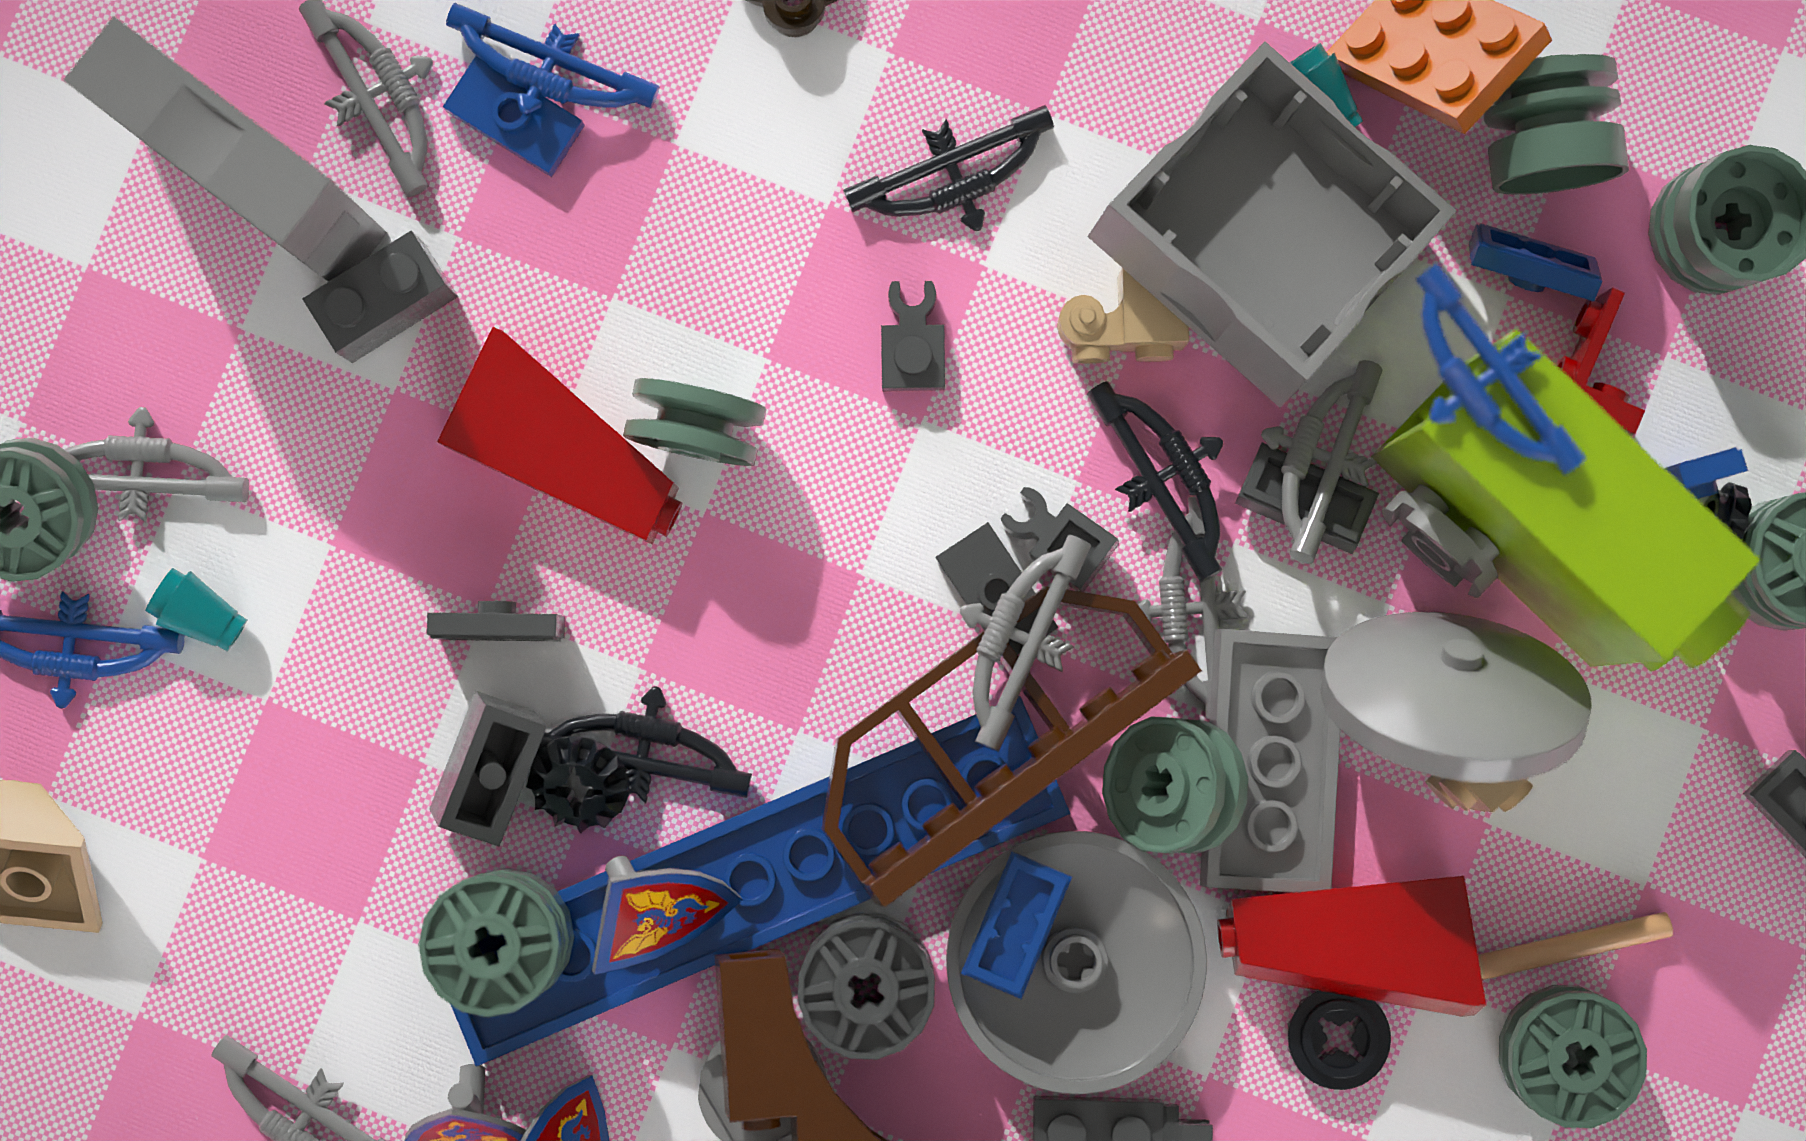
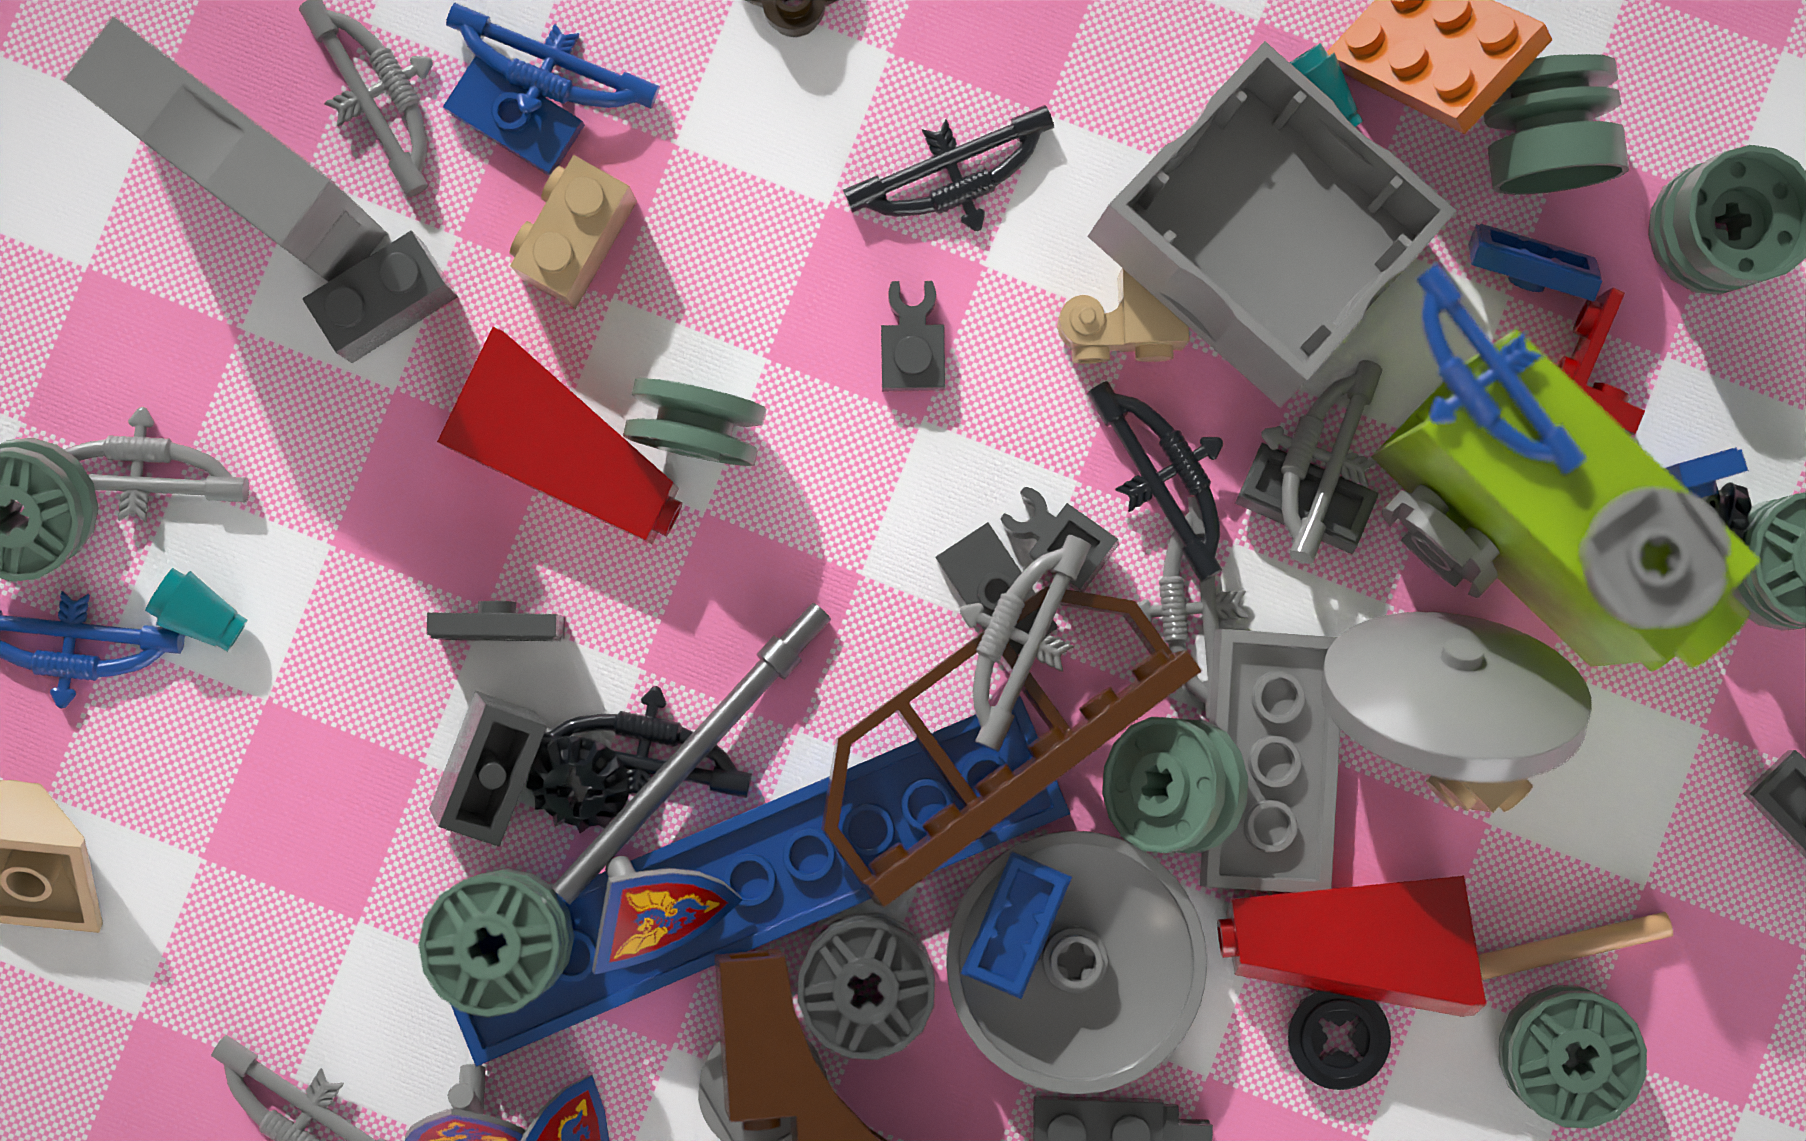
(572, 231): none -> tan brick
(776, 660): none -> flat silver bar
(1696, 565): none -> light grey plate

